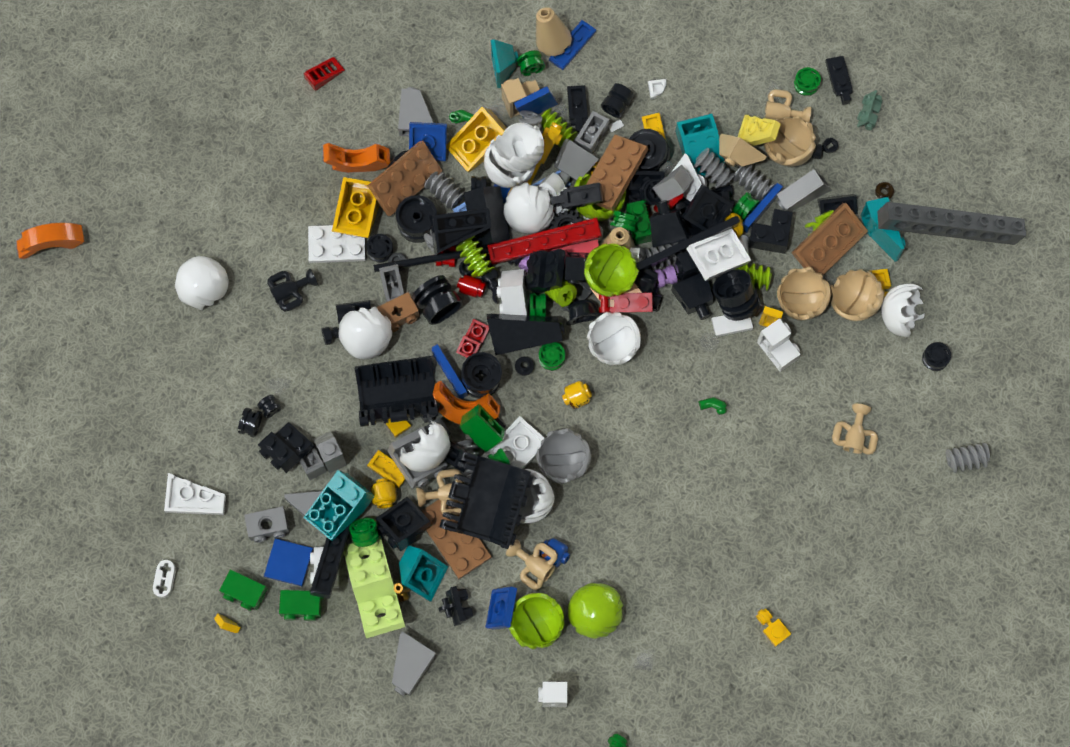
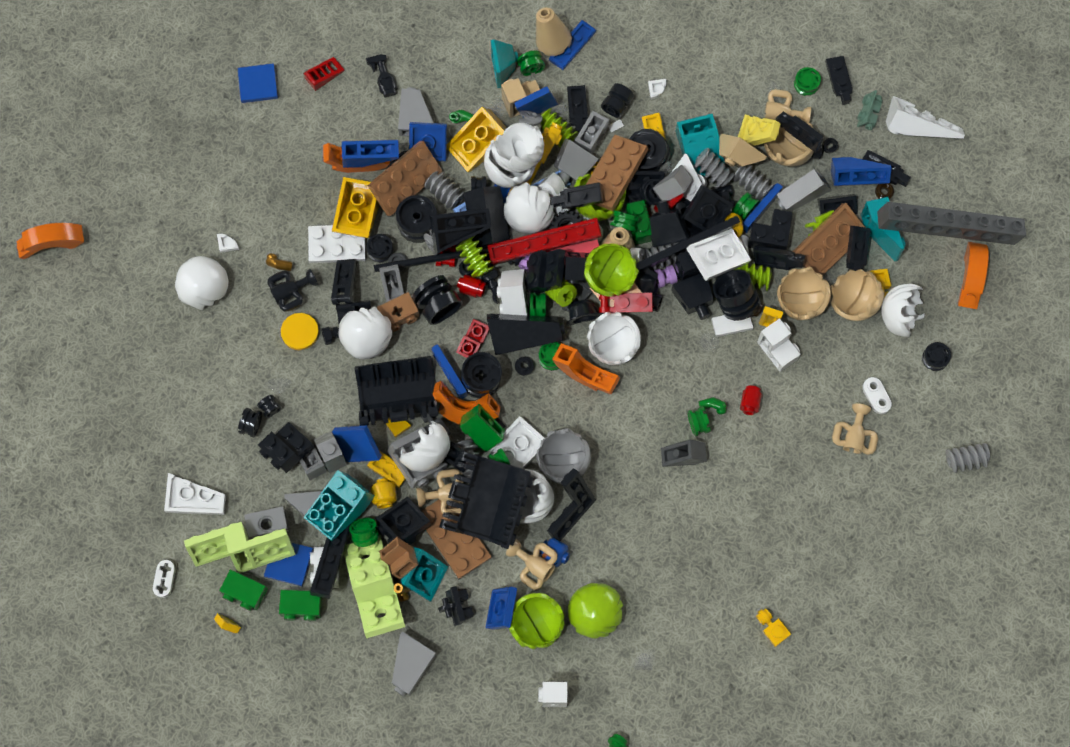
(226, 243): none -> white tile
(235, 543): none -> yellowish green bracket
(257, 83): none -> blue tile
(278, 264): none -> pearl gold arm
(299, 331): none -> yellow tile
(343, 281): none -> black plate
(356, 443): none -> blue tile
(368, 152): none -> blue slope
(385, 81): none -> black piece
(399, 556): none -> medium nougat piece
(575, 366): none -> orange arch
(577, 394): yellow head -> none
(581, 501): none -> black plate
(684, 453): none -> dark grey slope
(698, 421): none -> green wheel
(751, 400): none -> red brick
(777, 258): none -> black hinge
(801, 131): none -> black hinge
(857, 248): none -> black hinge
(858, 171): none -> blue slope
(877, 395): none -> white plate
(897, 174): none -> black hinge
(907, 120): none -> white wedge
(975, 275): none -> orange arch

